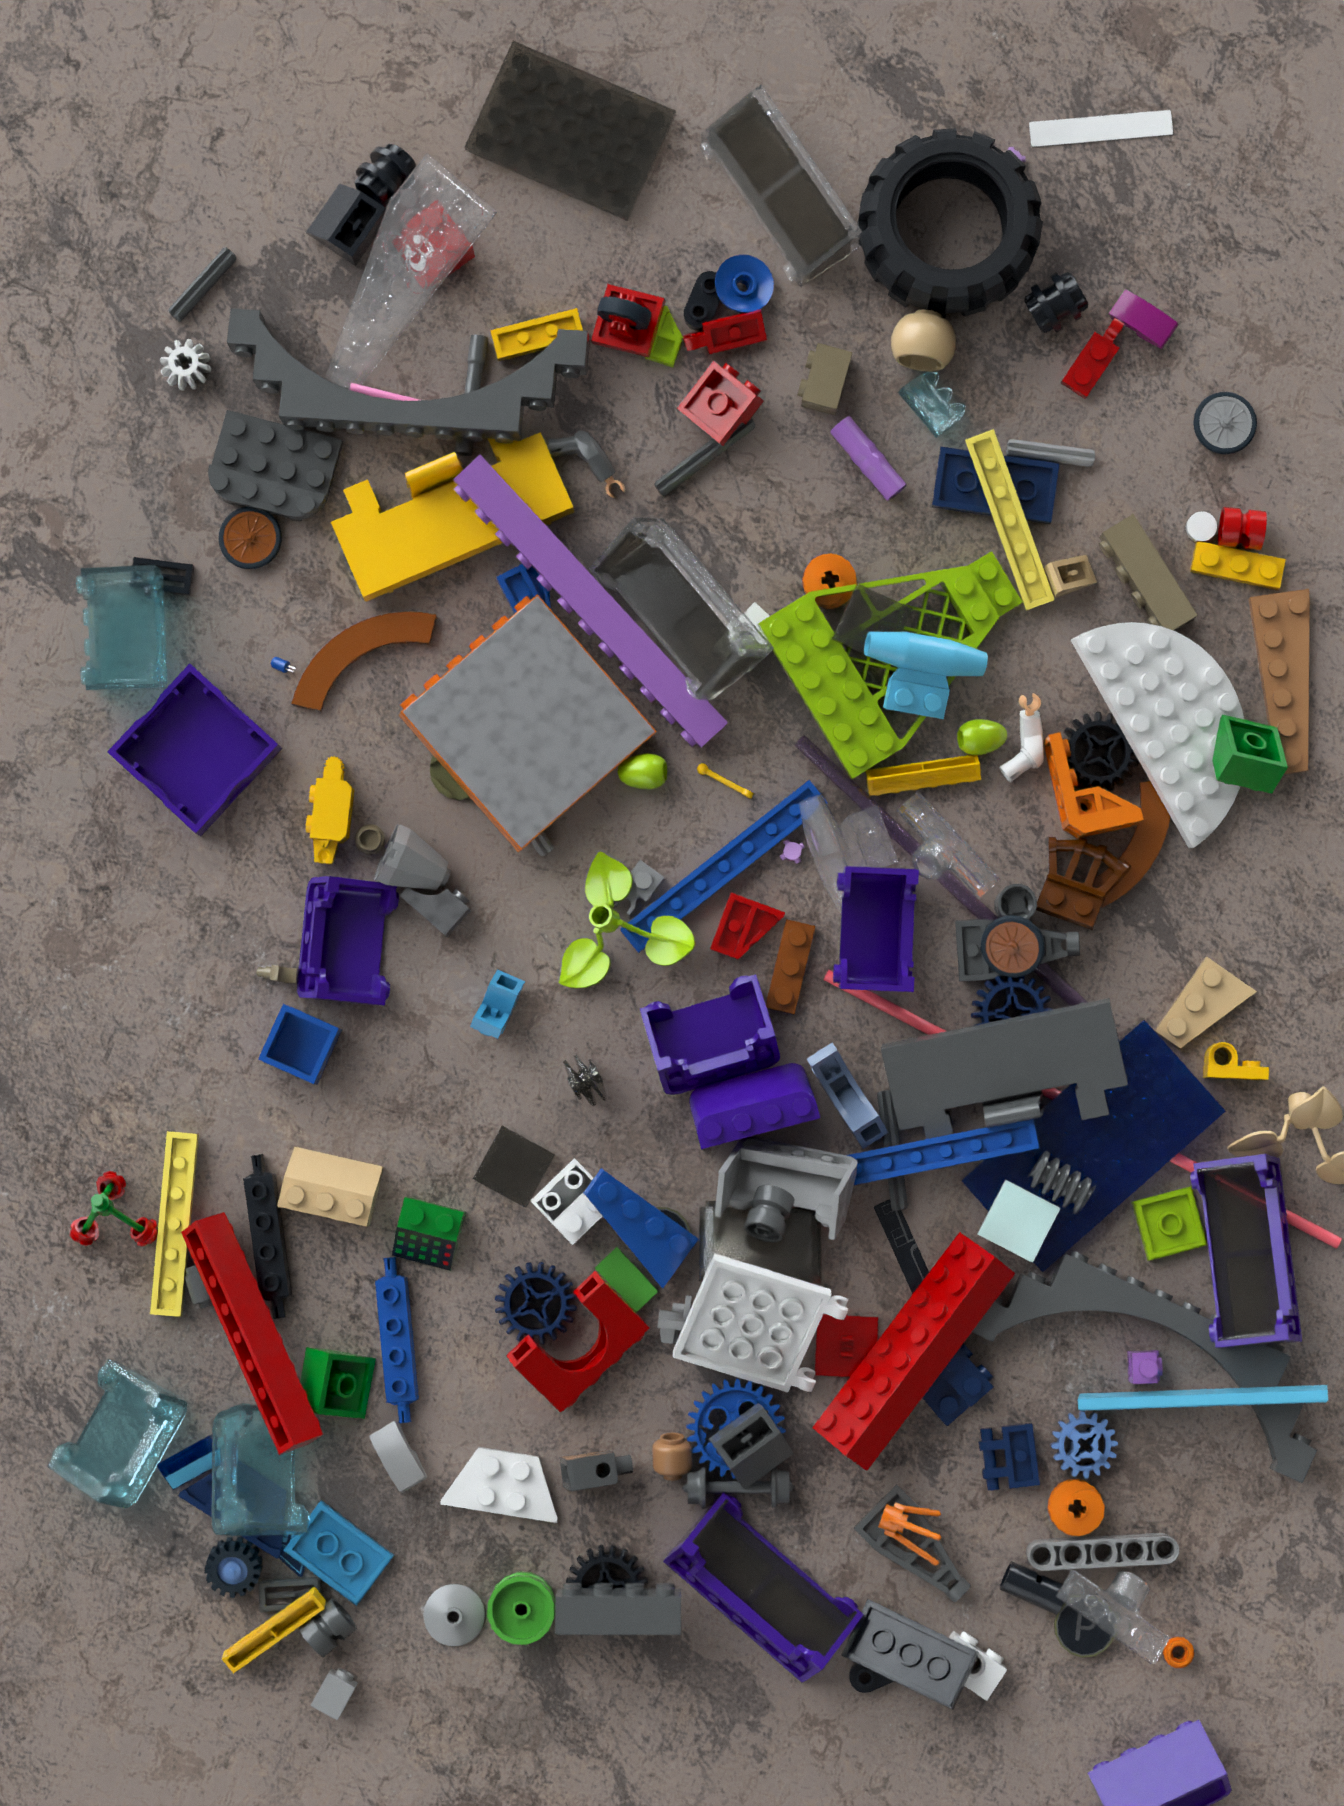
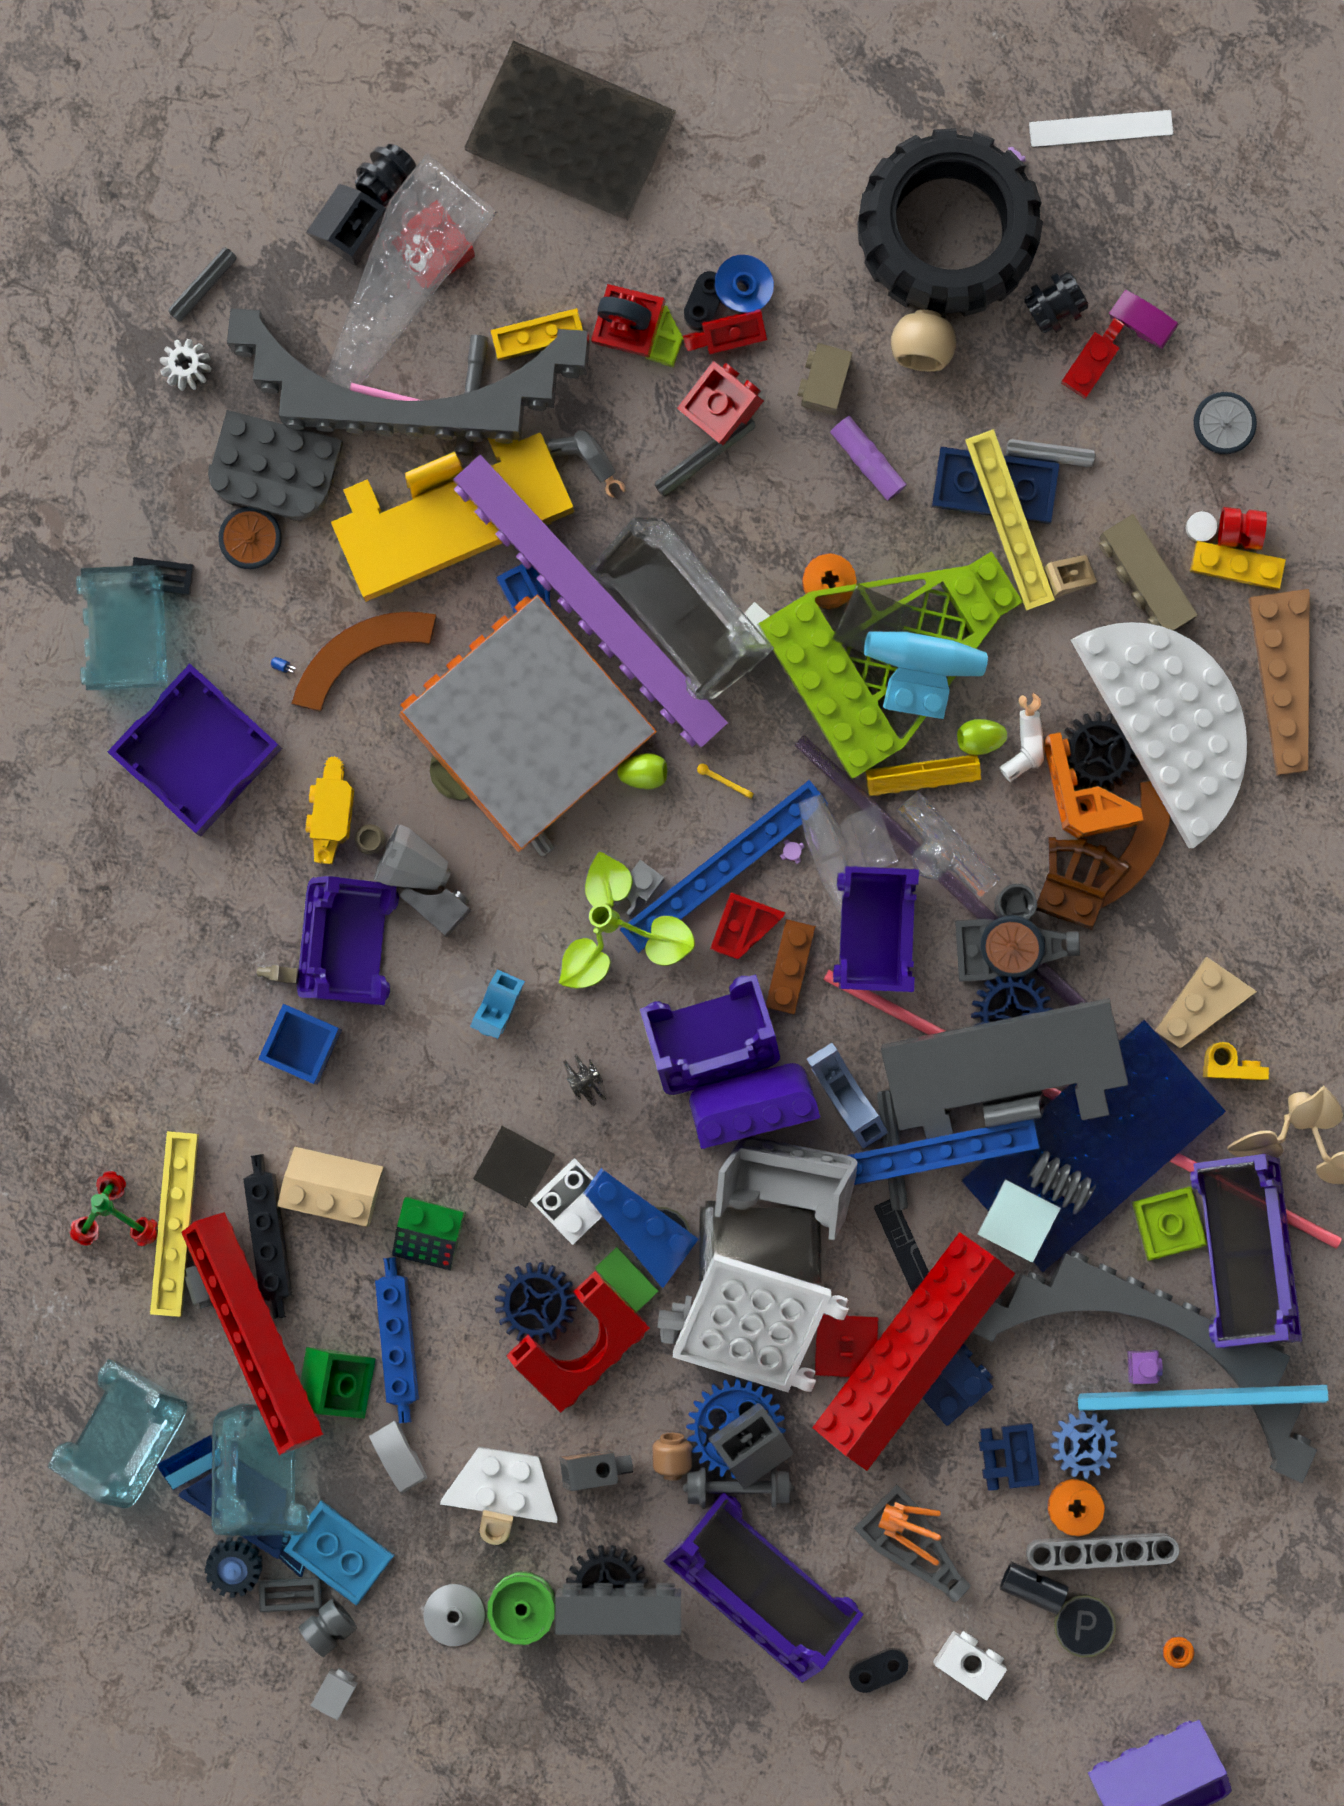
(274, 1630): yellow piece -> none
(495, 1527): none -> tan tile
(768, 1213): dark grey wheel -> none
(782, 186): windscreen -> none
(910, 1654): tile -> none
(932, 403): clear light blue plate -> none
(1116, 1611): clear plate -> none
(1248, 754): green slope -> none

